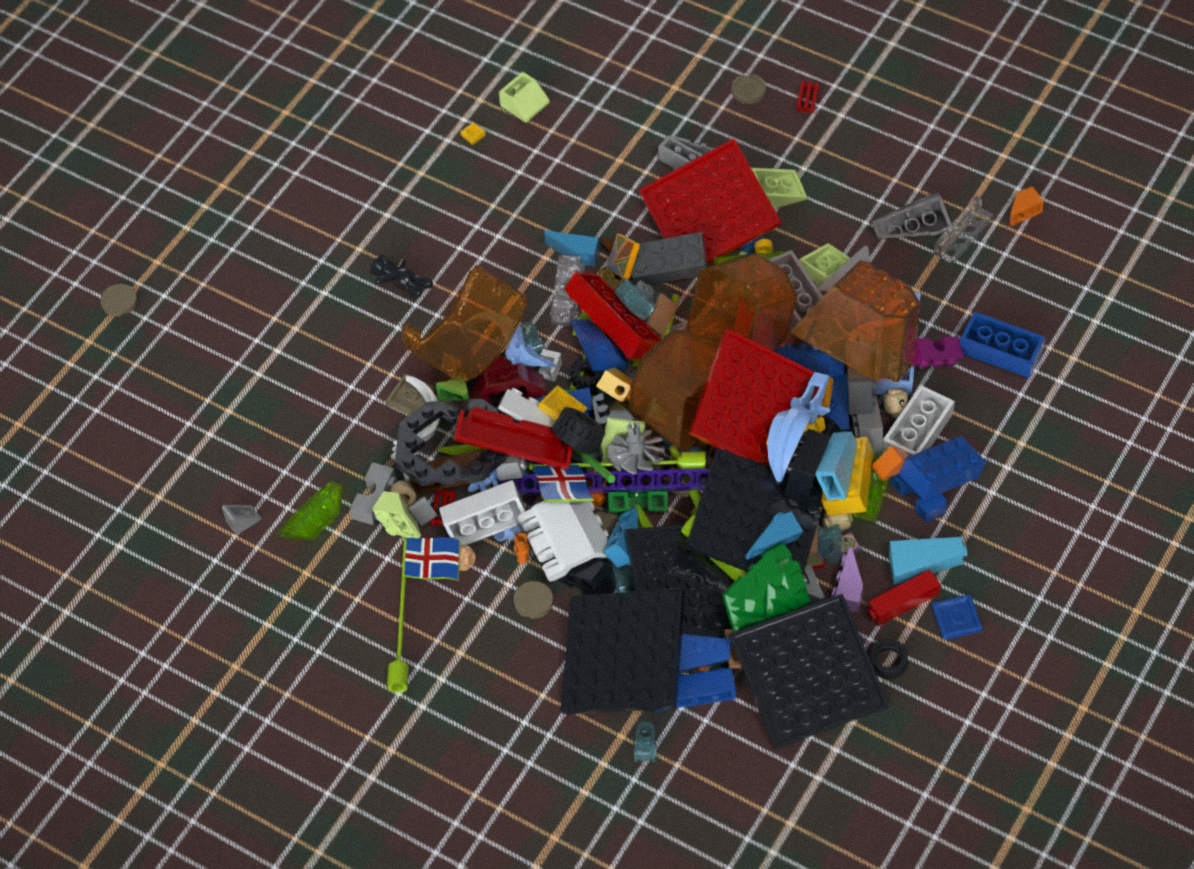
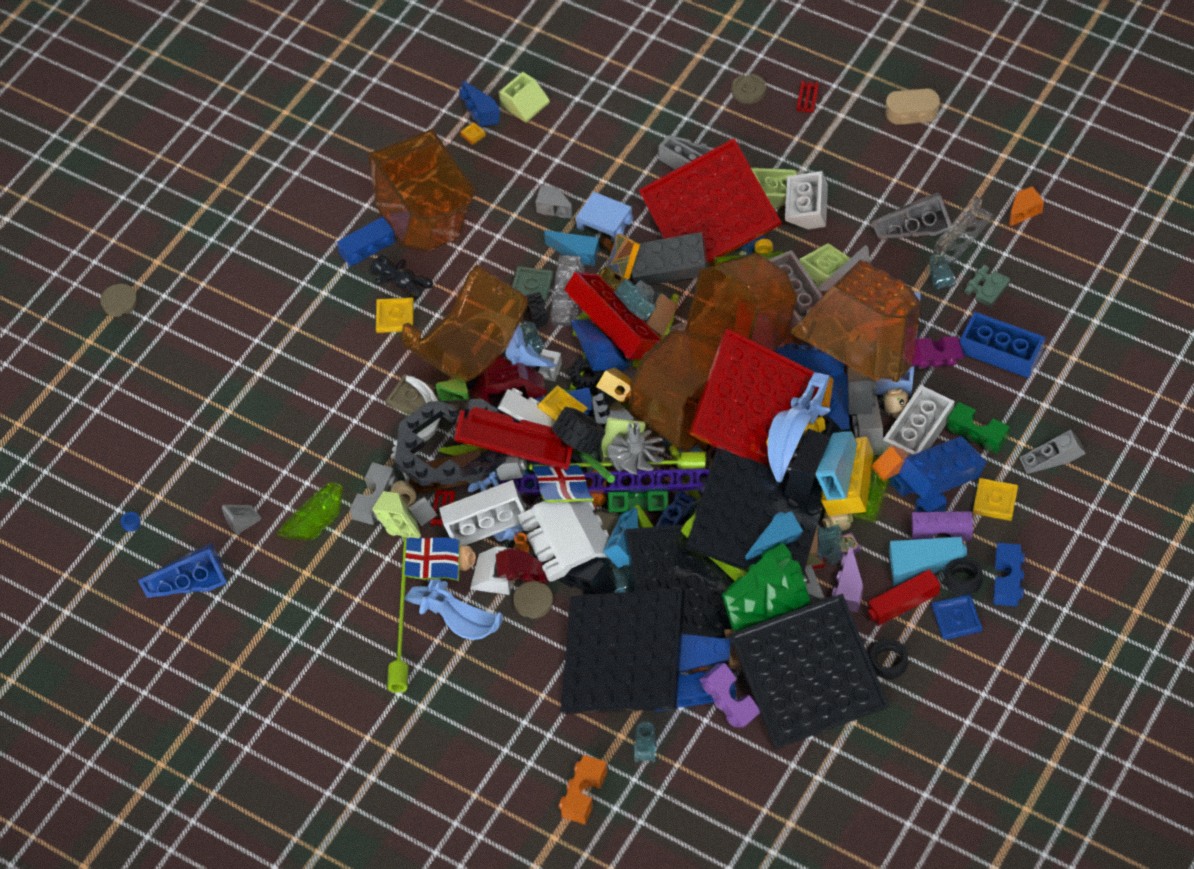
(130, 521): none -> blue tile
(191, 573): none -> blue wedge
(366, 241): none -> blue brick
(393, 314): none -> yellow tile
(421, 191): none -> clear orange windscreen
(460, 617): none -> light blue piece
(481, 106): none -> blue slope
(486, 574): none -> white slope
(519, 564): none -> dark red slope
(533, 280): none -> sand green plate
(536, 309): none -> black tyre
(553, 202): none -> light grey slope
(588, 773): none -> orange arch
(604, 215): none -> light blue panel
(679, 511): none -> dark blue piece
(717, 683): none -> medium lavender arch
(807, 200): none -> white slope
(912, 106): none -> tan brick
(927, 524): none -> medium lavender arch
(941, 272): none -> clear light blue piece
(963, 587): none -> black tyre
(990, 436): none -> green arch
(992, 288): none -> sand green plate
(995, 499): none -> yellow tile
(1008, 589): none -> blue arch
(1053, 453): none -> light grey slope

